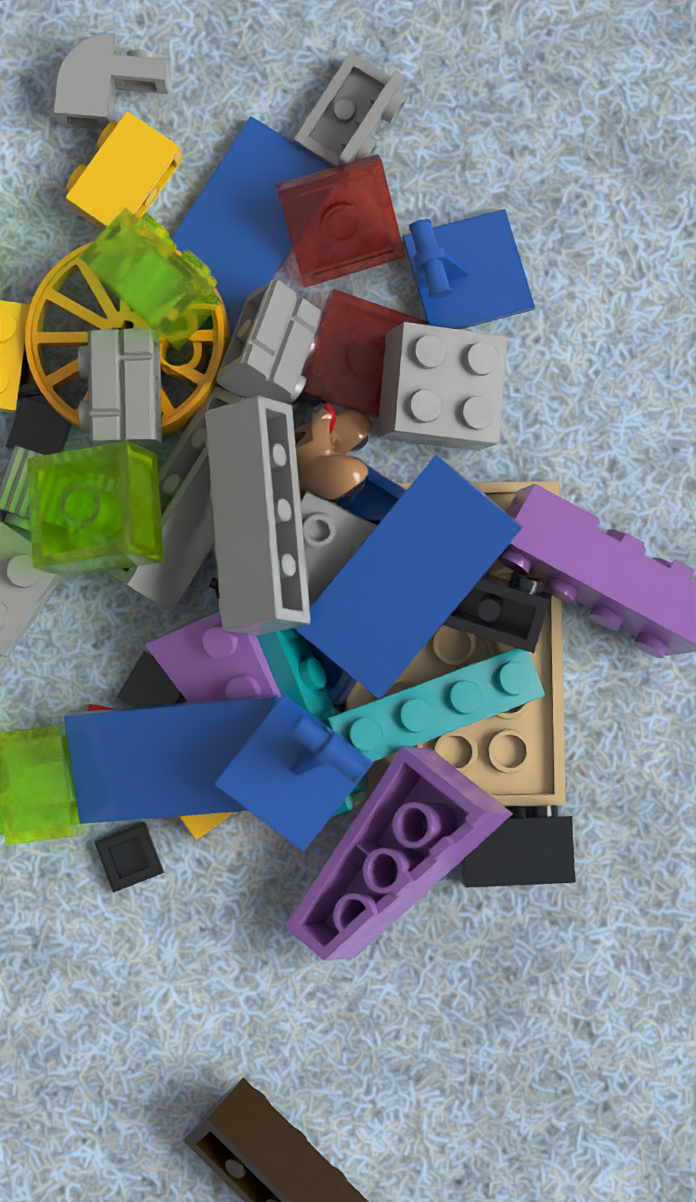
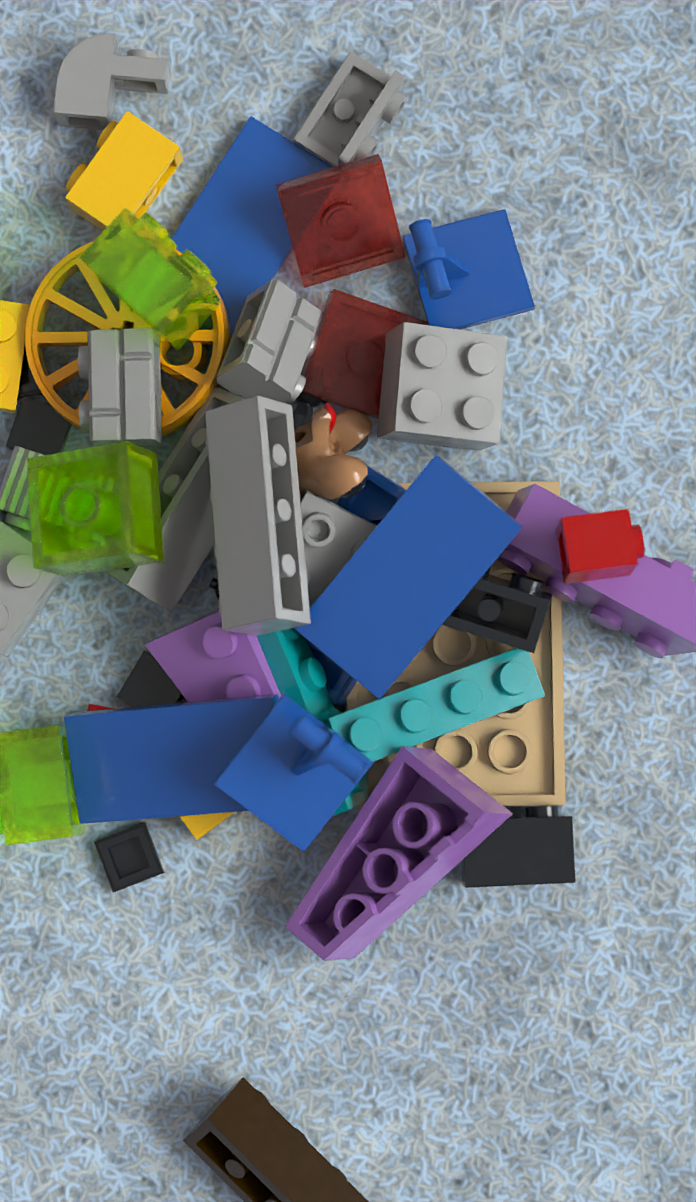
(598, 546): none -> red brick

